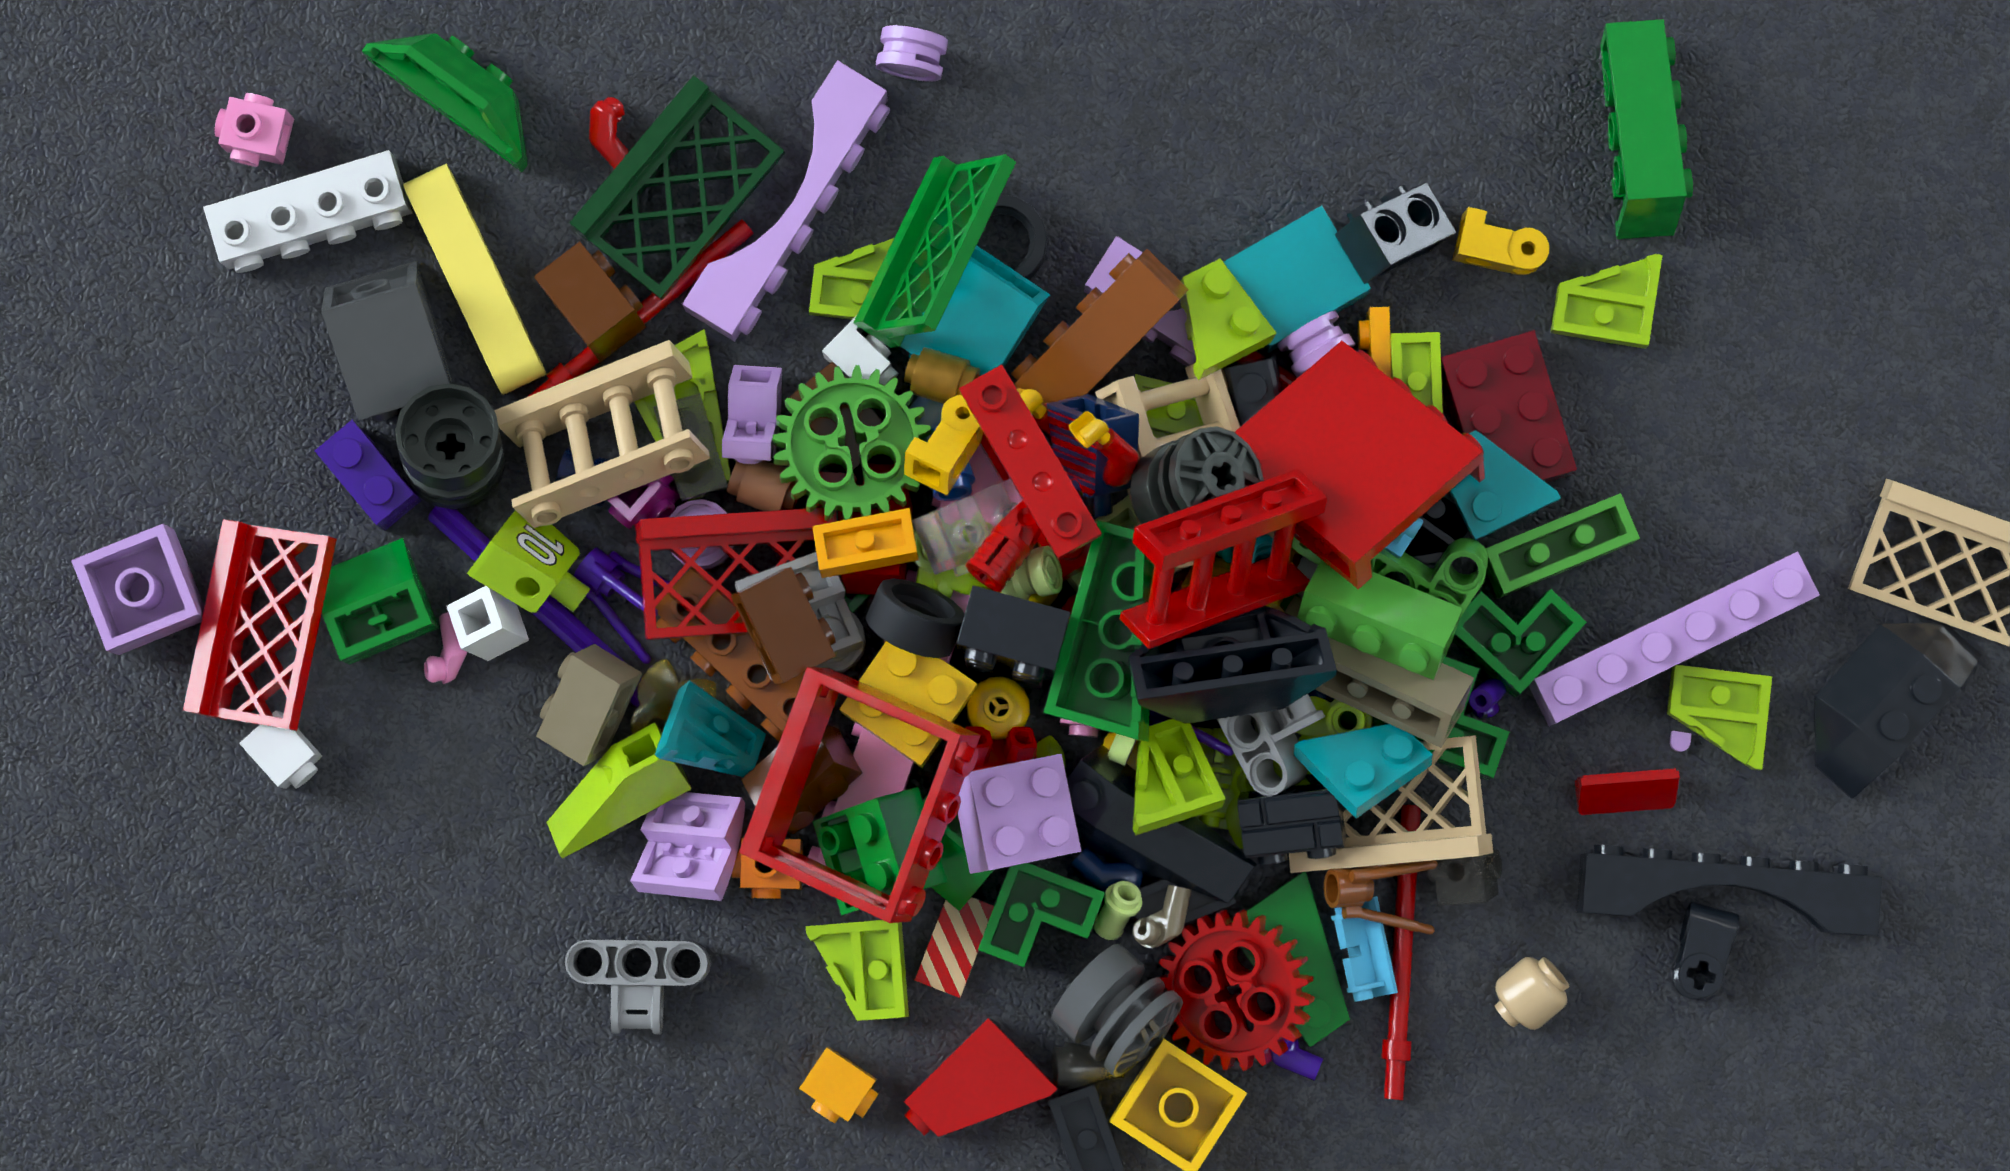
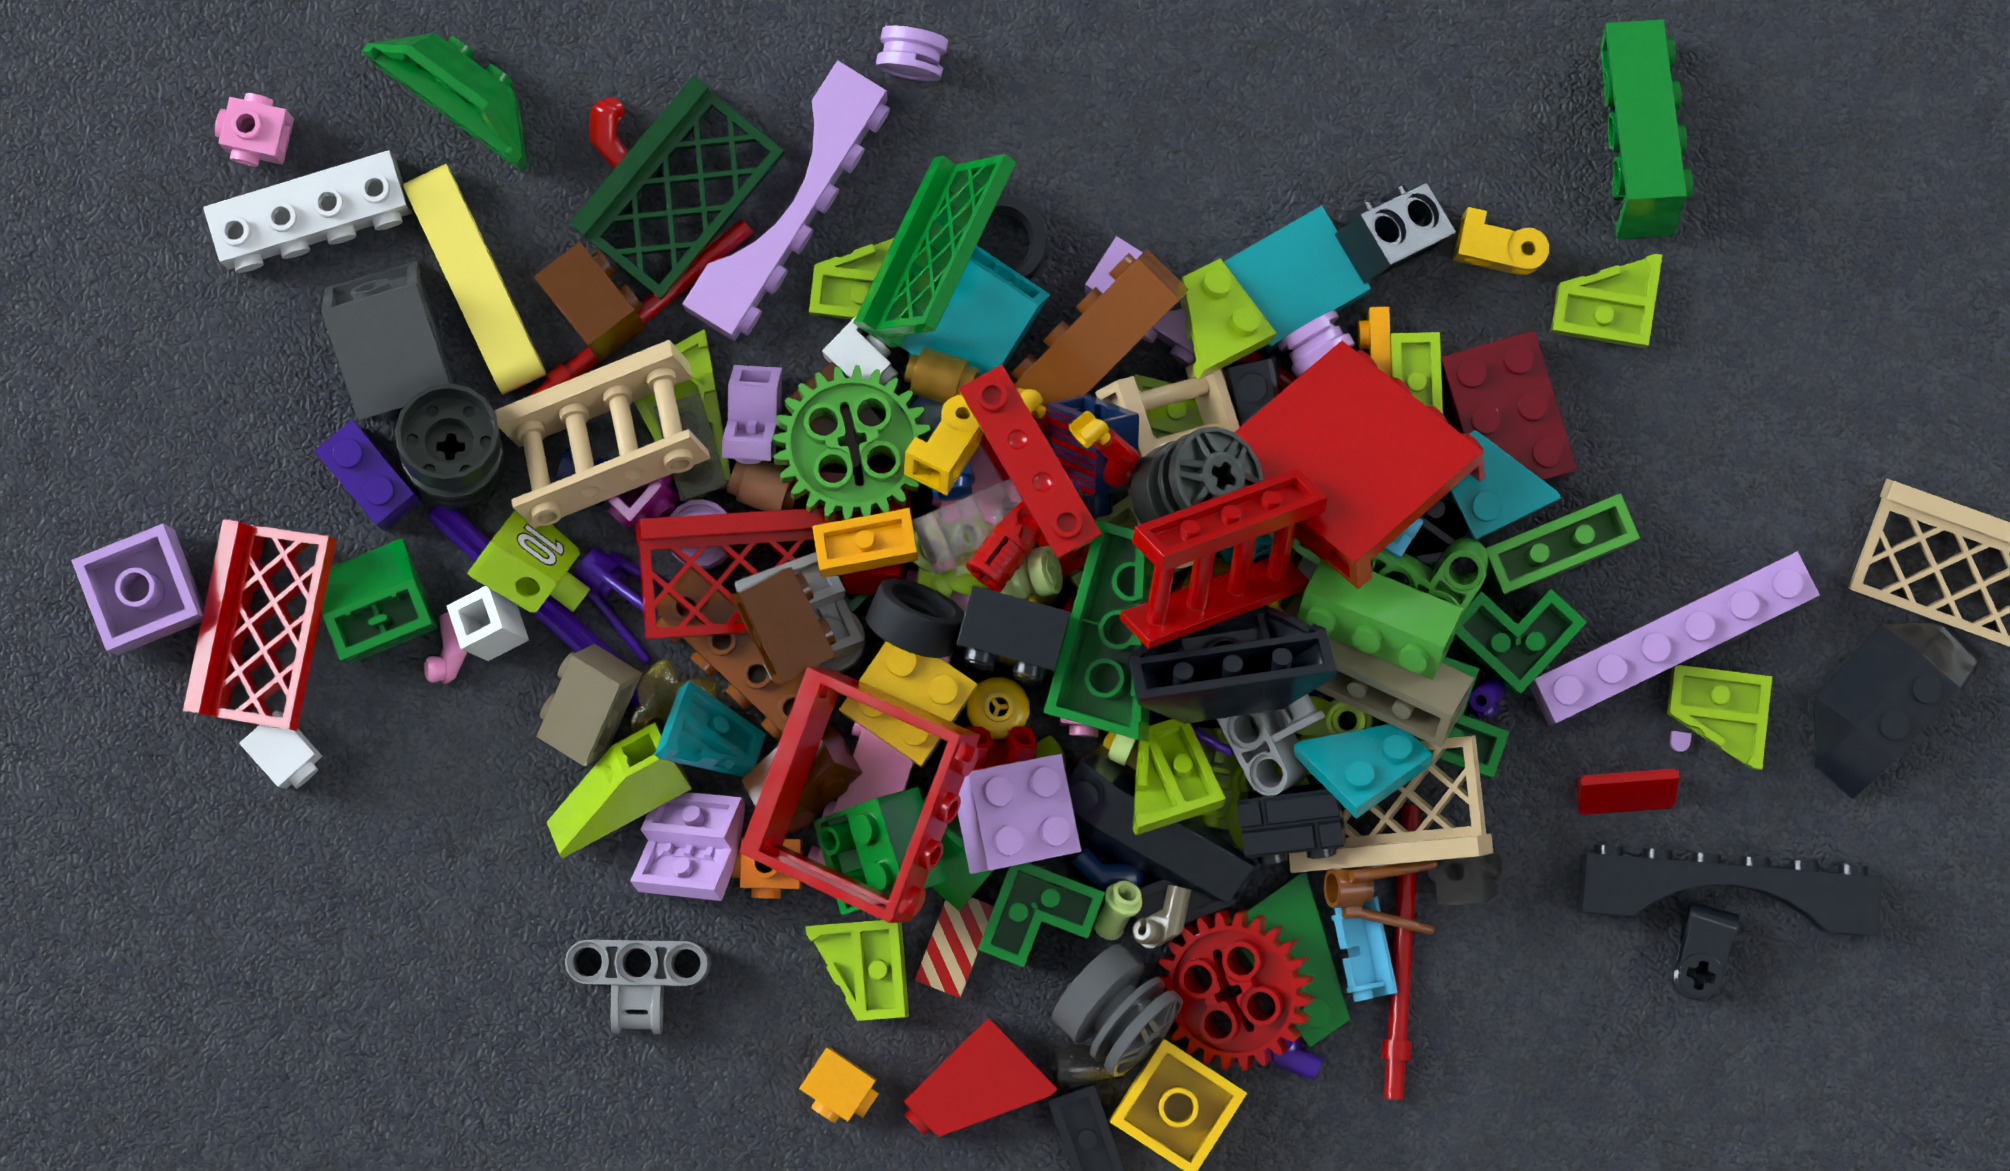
(1531, 993): tan head -> none

